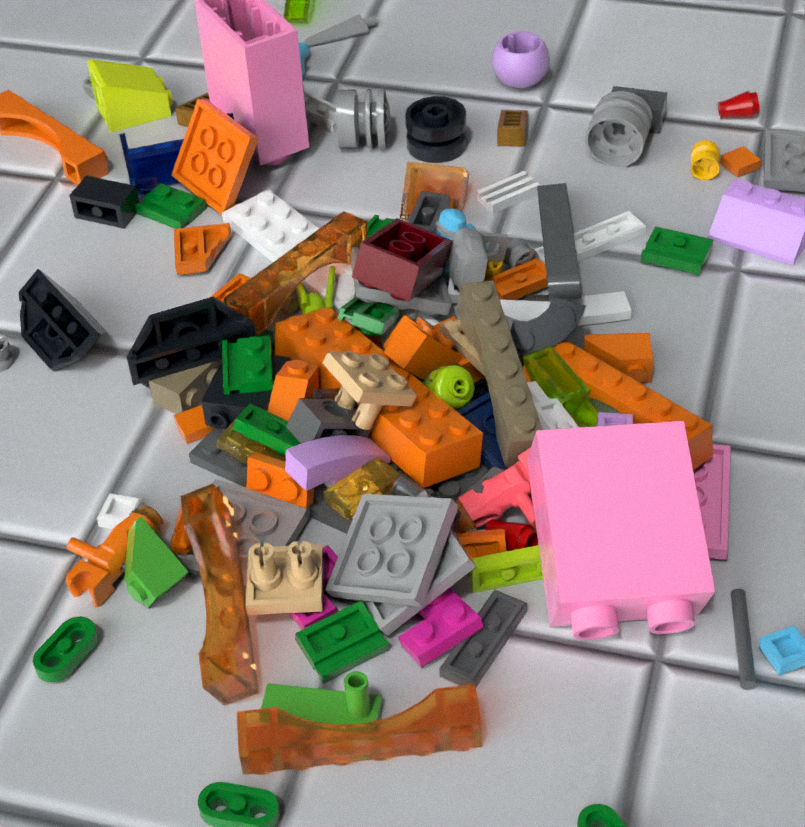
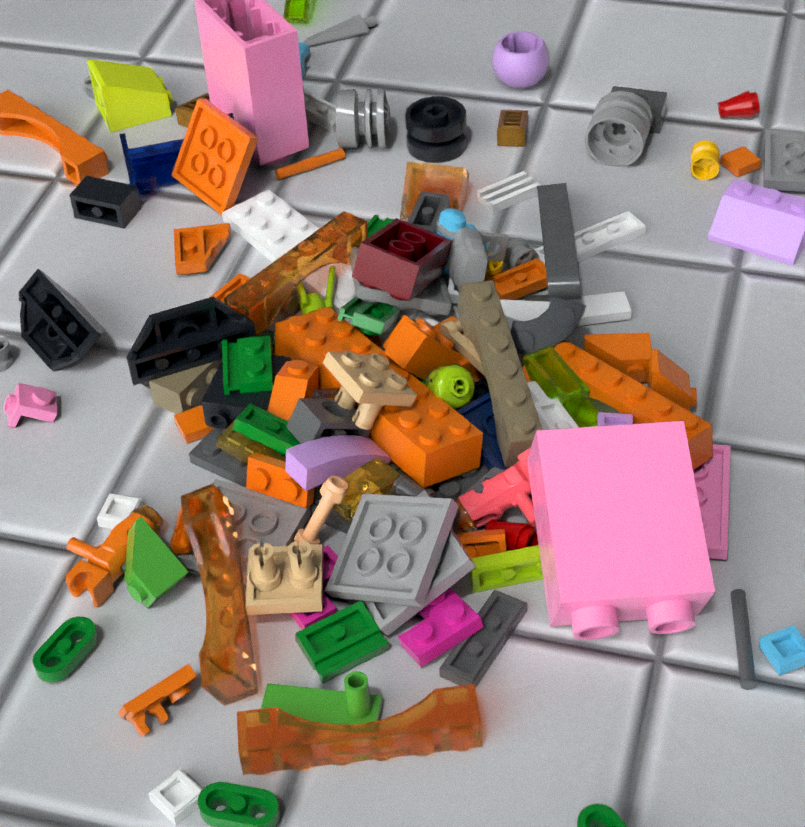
(32, 403): none -> bright pink bracket
(171, 206): green plate -> none
(173, 687): none -> orange plate
(176, 796): none -> white tile
(309, 163): none -> orange piece
(332, 492): none -> light nougat bar
(670, 380): none -> orange slope
(677, 250): green plate -> none

